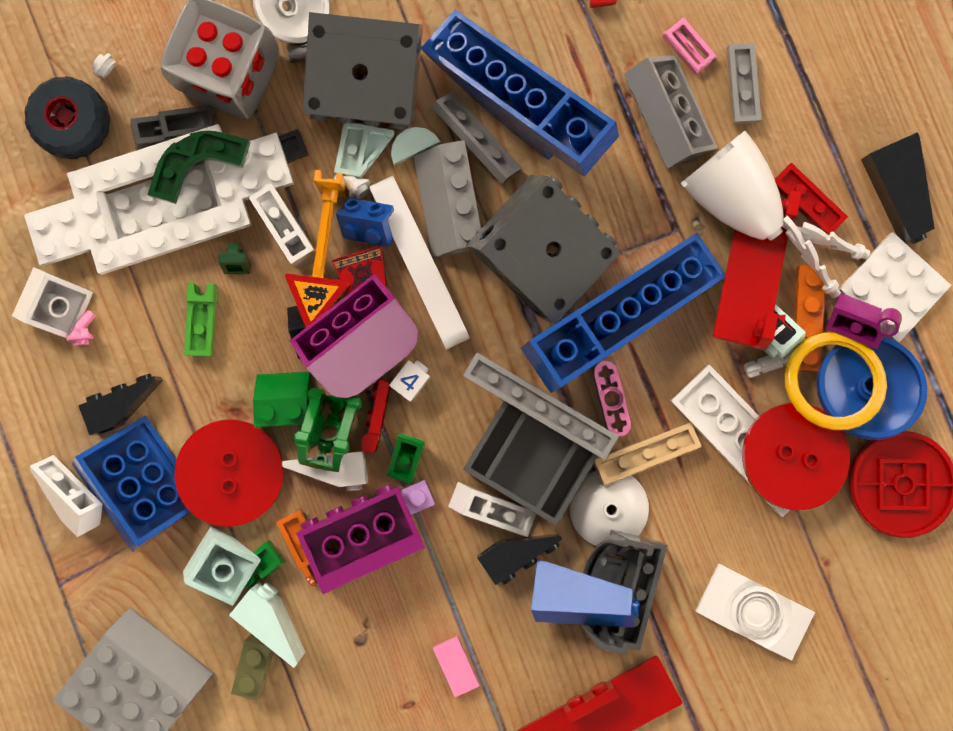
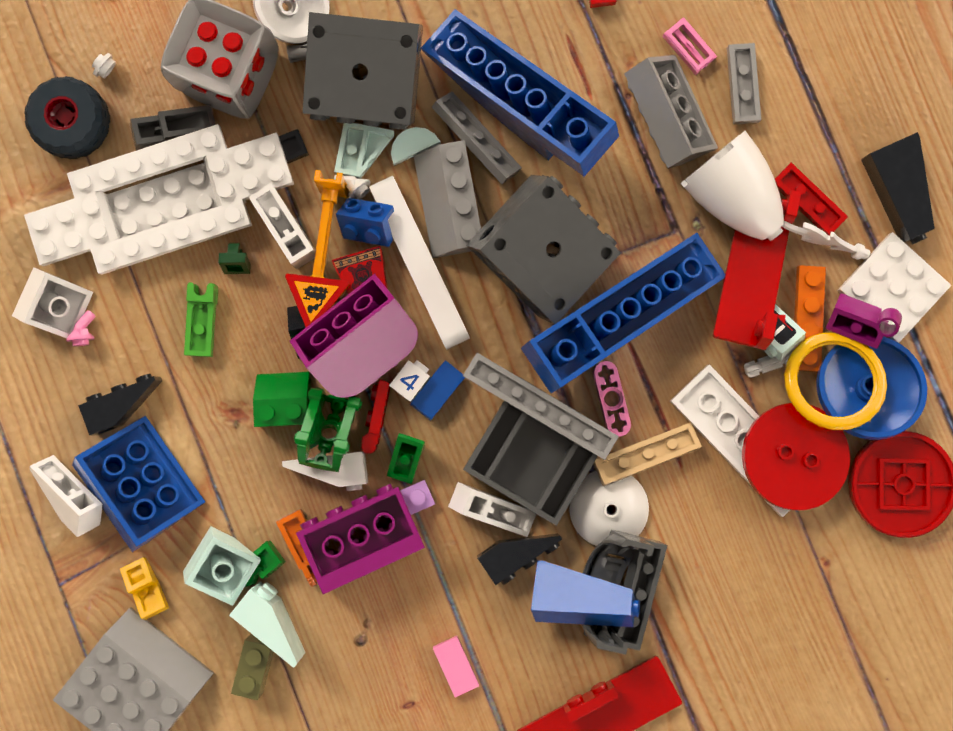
(144, 586): none -> yellow slope
(191, 150): dark green plate -> none
(229, 473): red plate -> none
(437, 390): none -> blue slope
(755, 611): white slope -> none
(810, 256): white piece -> none

